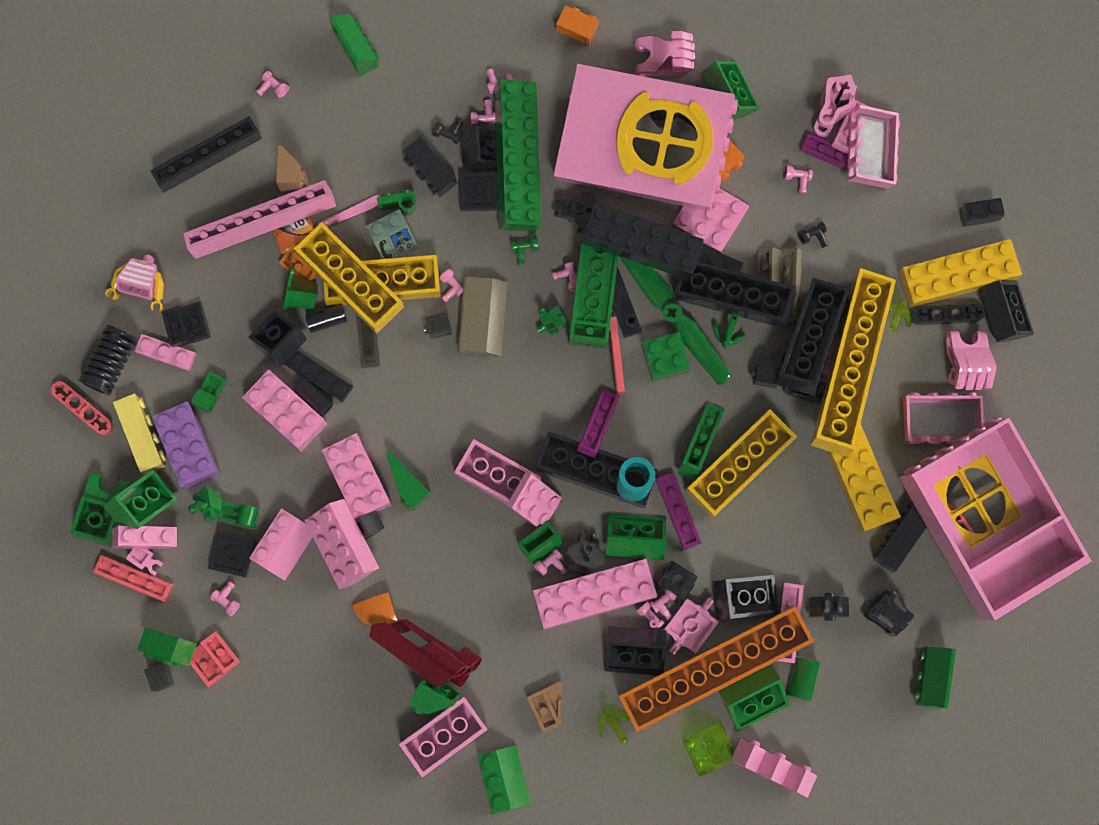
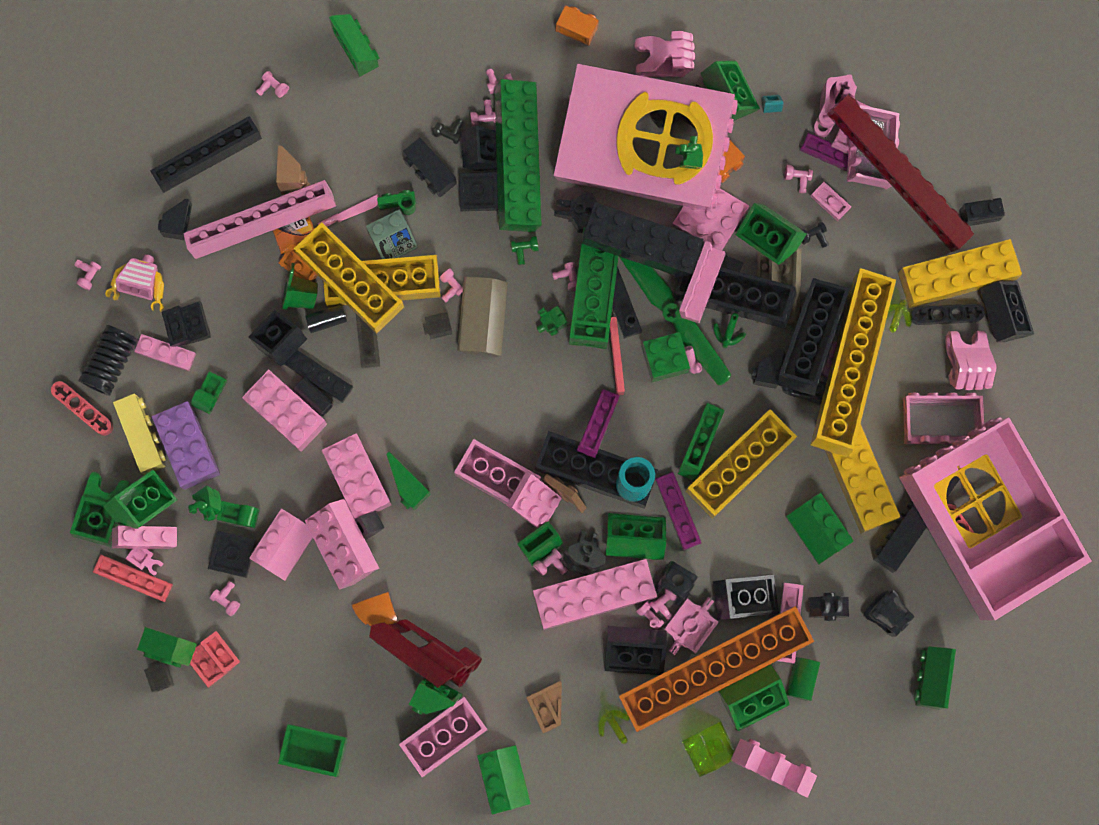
(91, 270): none -> bright pink piece
(176, 220): none -> black slope
(313, 750): none -> green piece
(568, 493): none -> medium nougat wing
(691, 153): none -> green piece
(694, 366): none -> bright pink arm
(701, 283): none -> bright pink fence
(770, 233): none -> green slope
(772, 103): none -> teal slope
(819, 528): none -> green slope
(830, 201): none -> bright pink plate
(900, 173): none -> dark red brick

